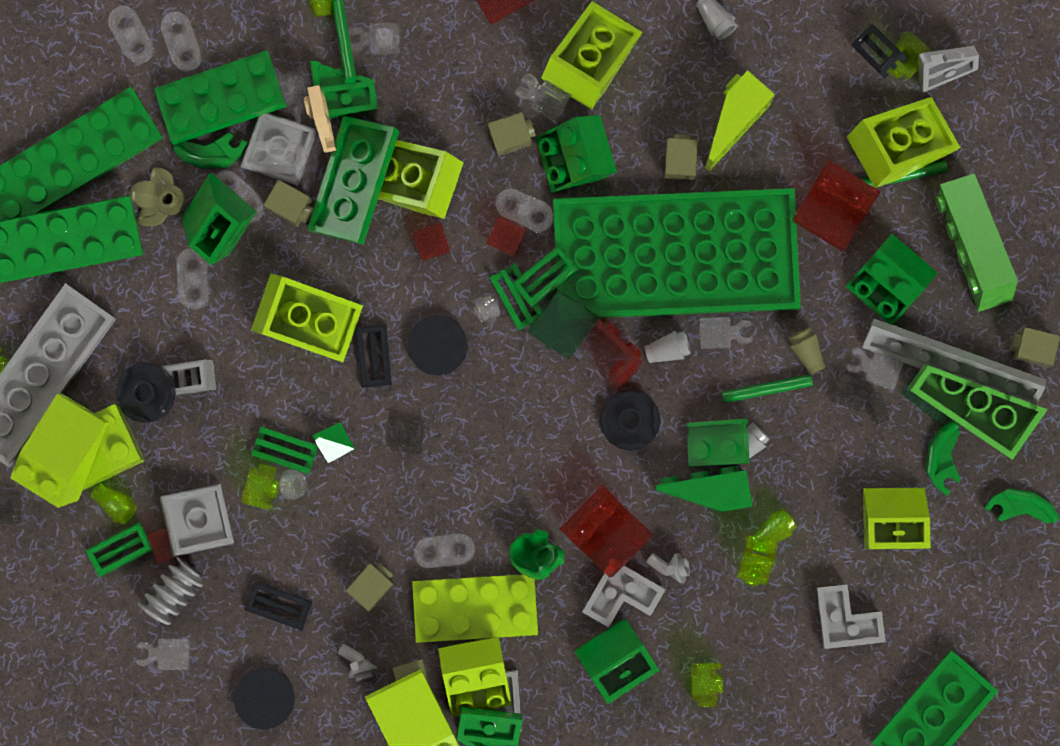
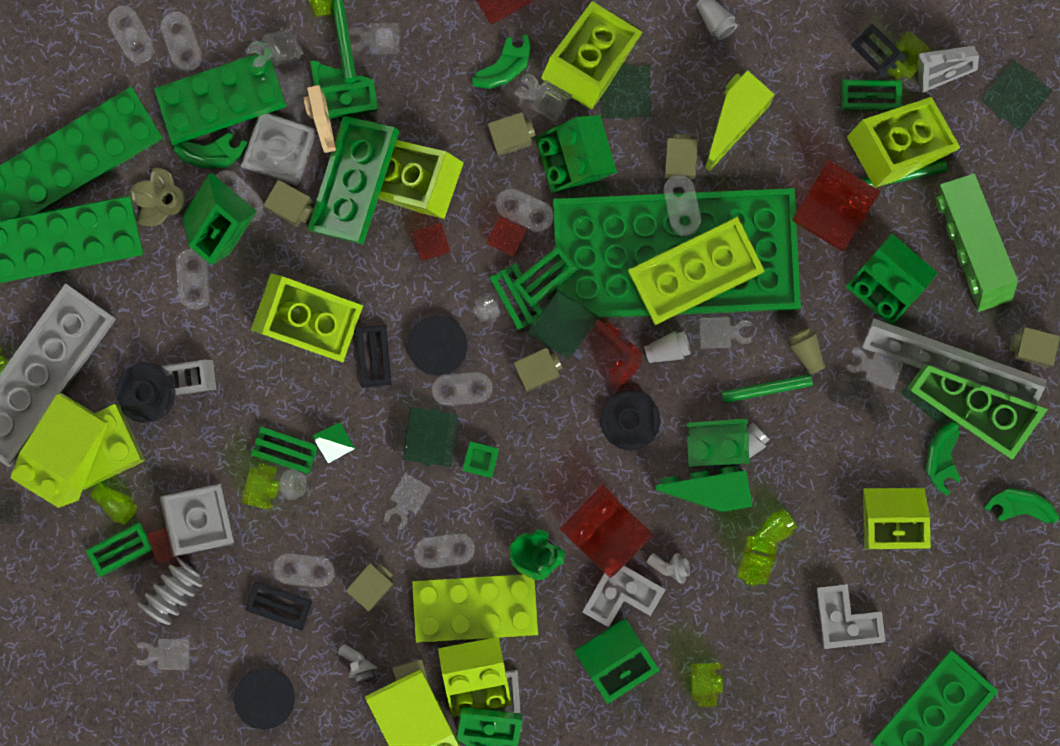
(277, 46): none -> clear plate
(304, 570): none -> clear plate
(410, 496): none -> clear plate
(430, 437): none -> clear green piece
(462, 389): none -> clear plate
(480, 459): none -> green plate
(508, 66): none -> green piece
(538, 369): none -> olive brick
(628, 93): none -> clear green piece
(682, 206): none -> clear plate
(696, 271): none -> lime plate
(845, 95): none -> green tile
(1016, 95): none -> clear green piece

